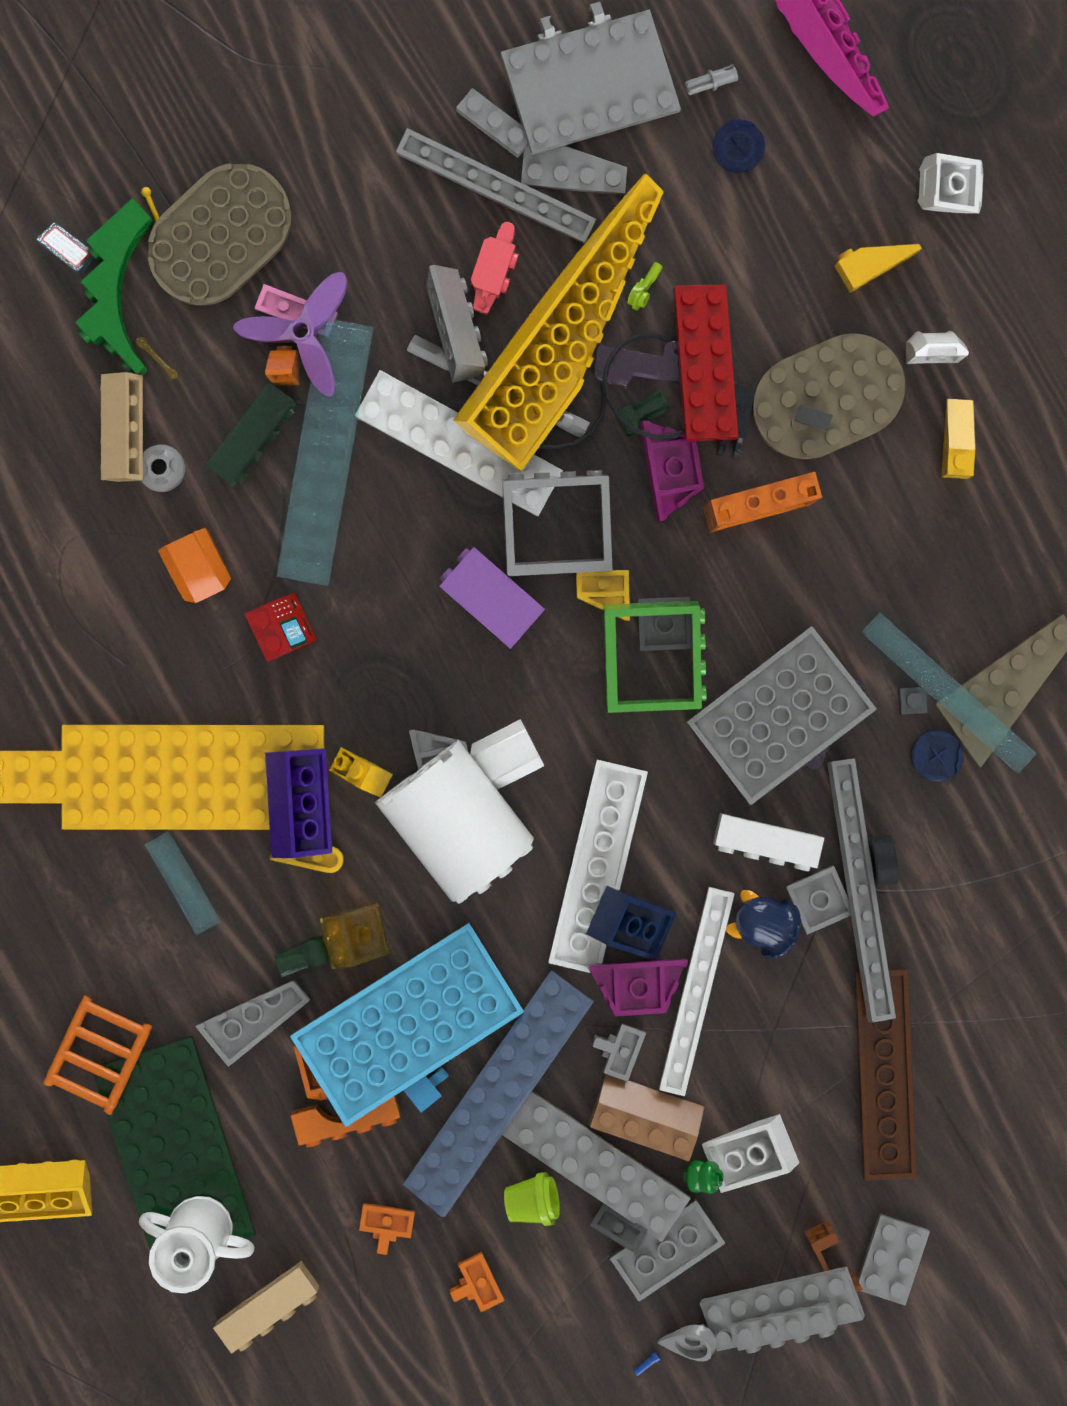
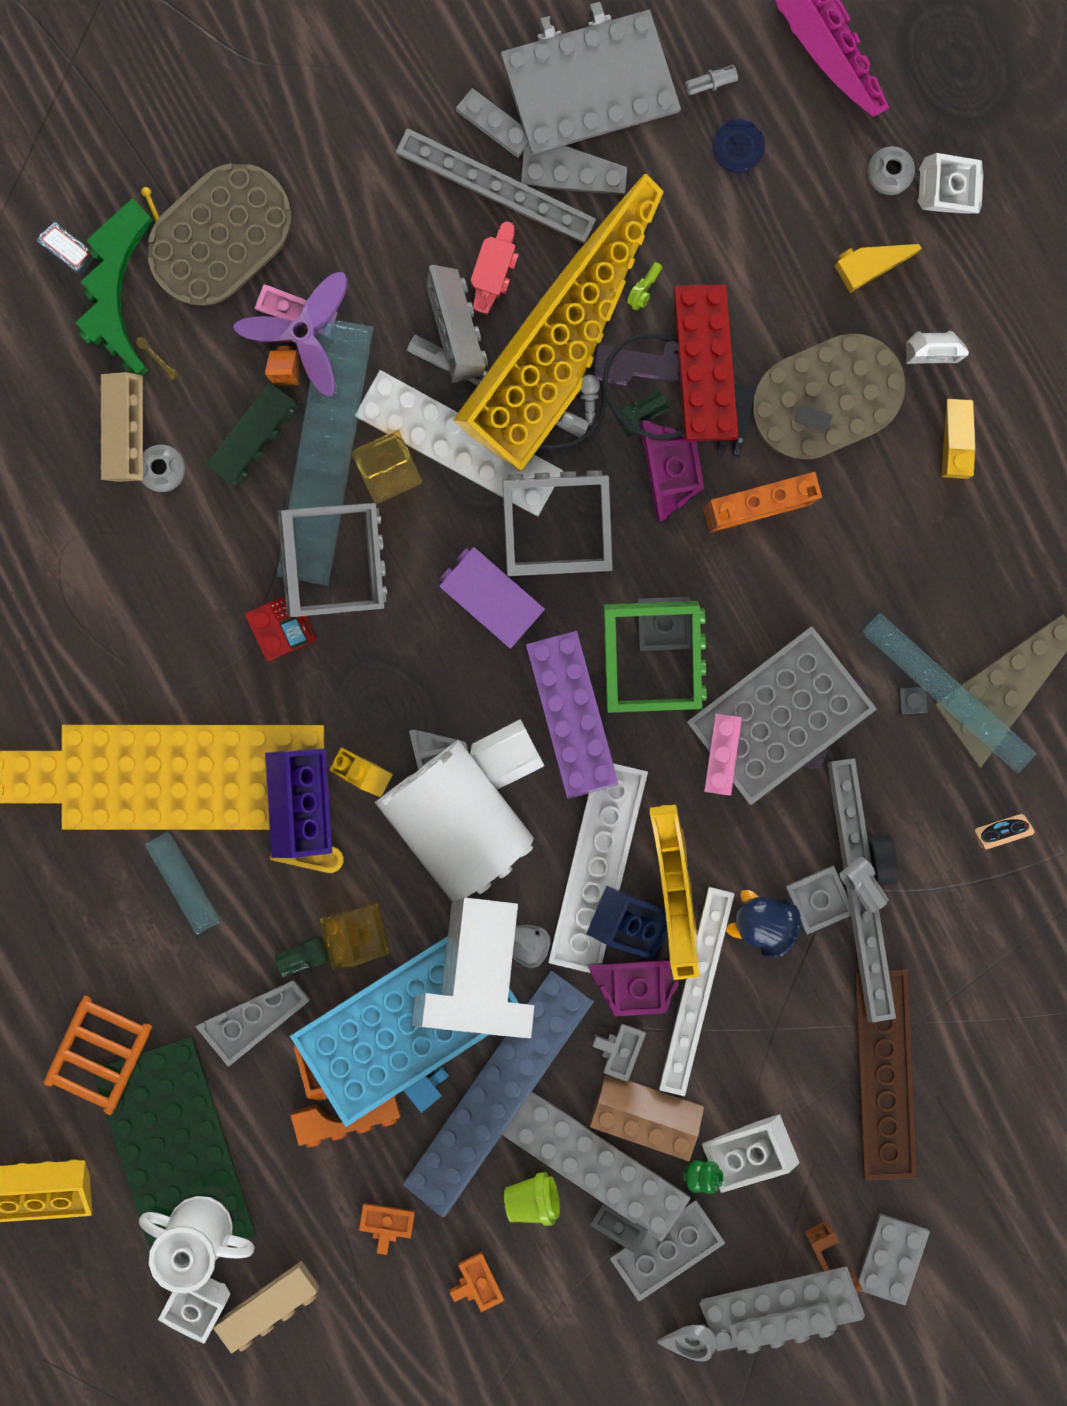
(195, 566): orange slope -> none
(196, 1311): none -> white slope
(376, 567): none -> light grey window
(386, 467): none -> clear yellow slope
(477, 974): none -> white piece
(529, 947): none -> light grey piece
(572, 715): none -> medium lavender brick
(589, 387): none -> light grey bar
(603, 588): yellow wing -> none
(654, 1358): blue piece -> none
(676, 892): none -> yellow arch
(723, 754): none -> bright pink plate
(769, 841): white brick -> none
(861, 880): none -> light grey piece
(884, 181): none -> light grey piece
(937, 755): dark blue tile -> none
(1003, 831): none -> slope

